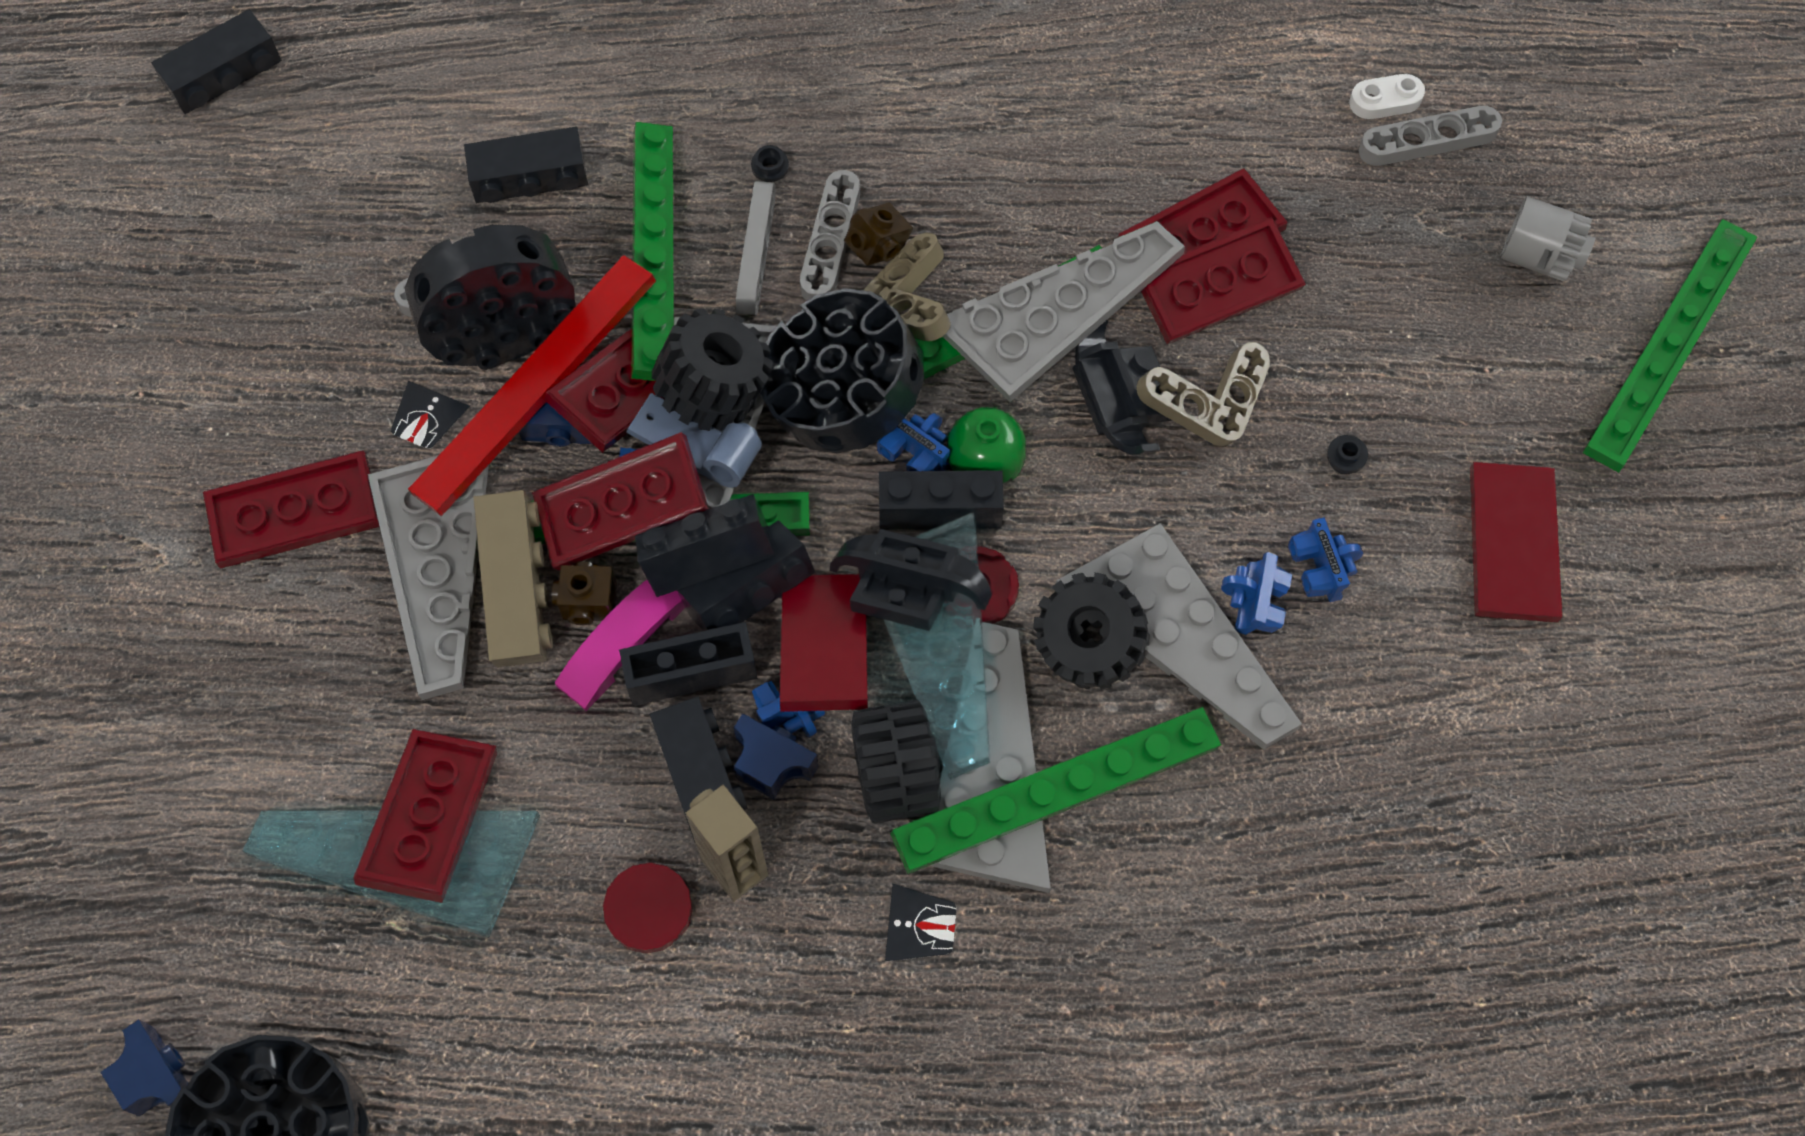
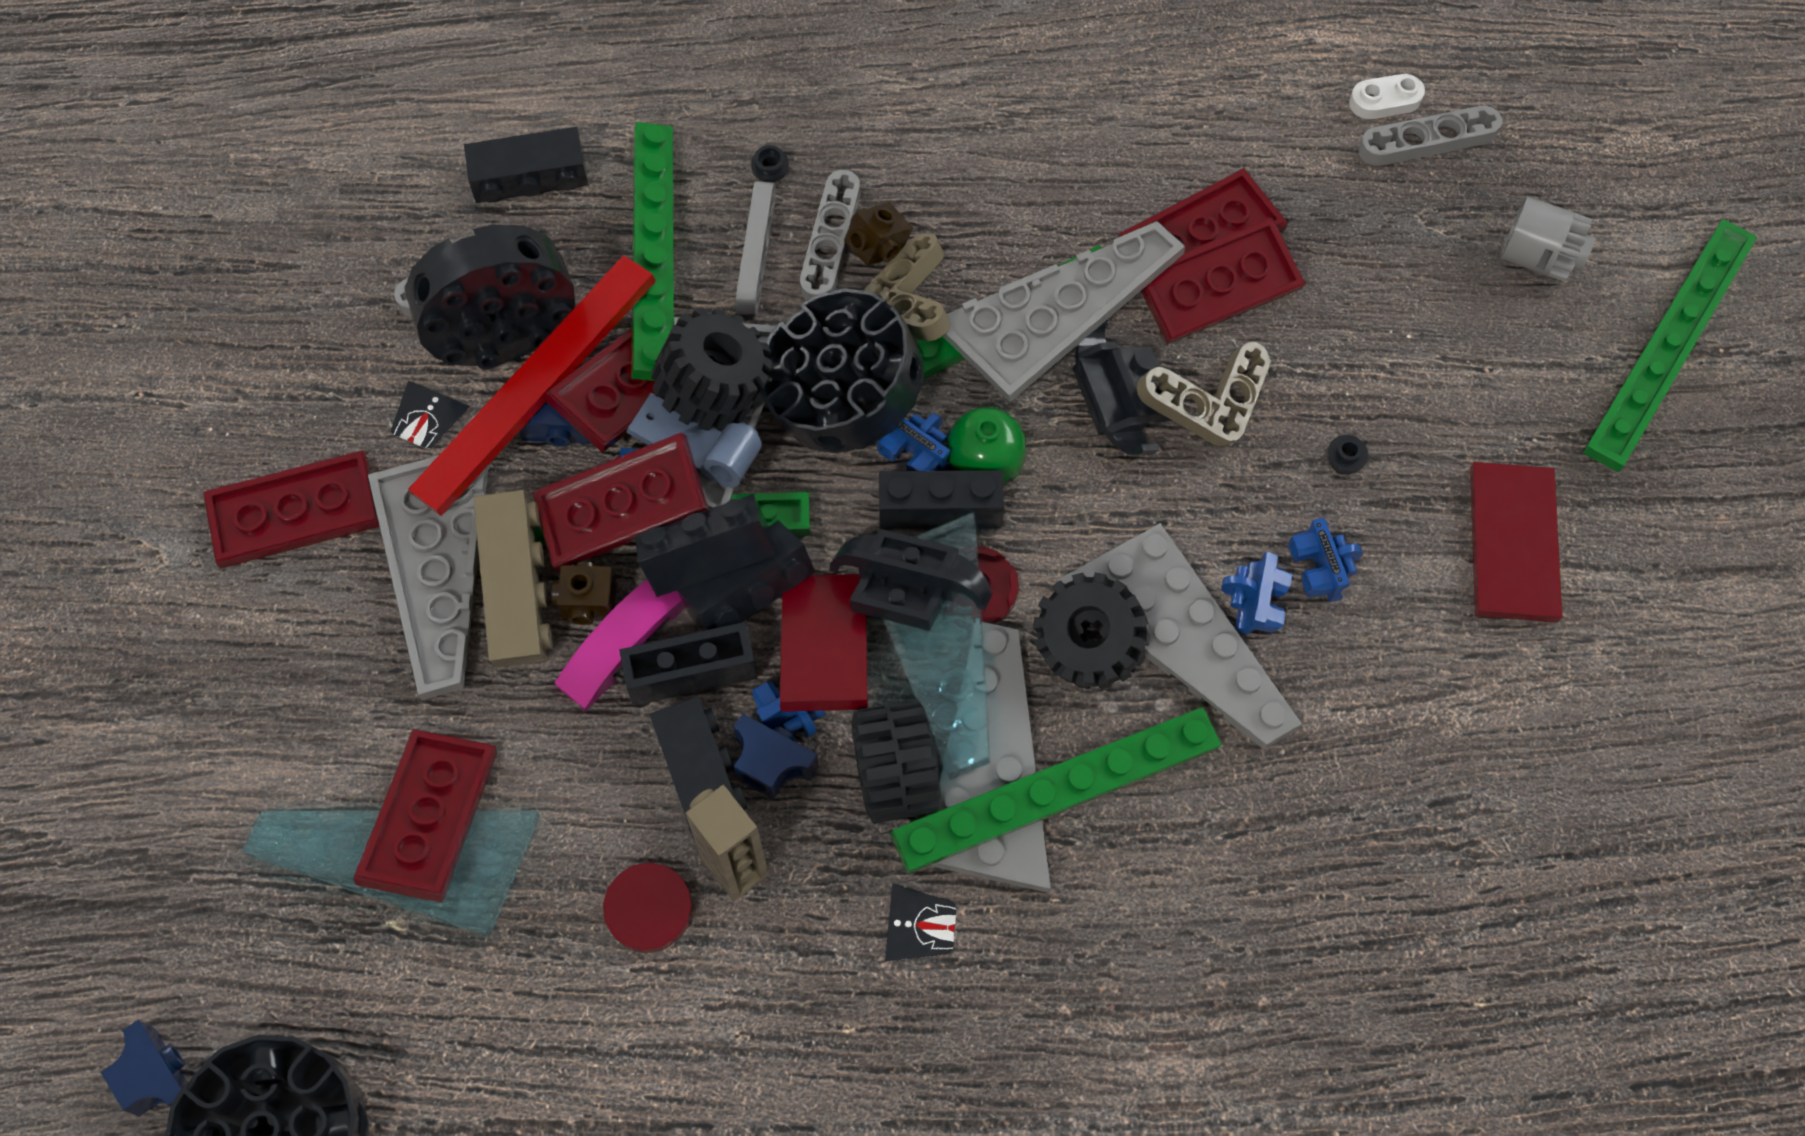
(217, 61): black brick -> none

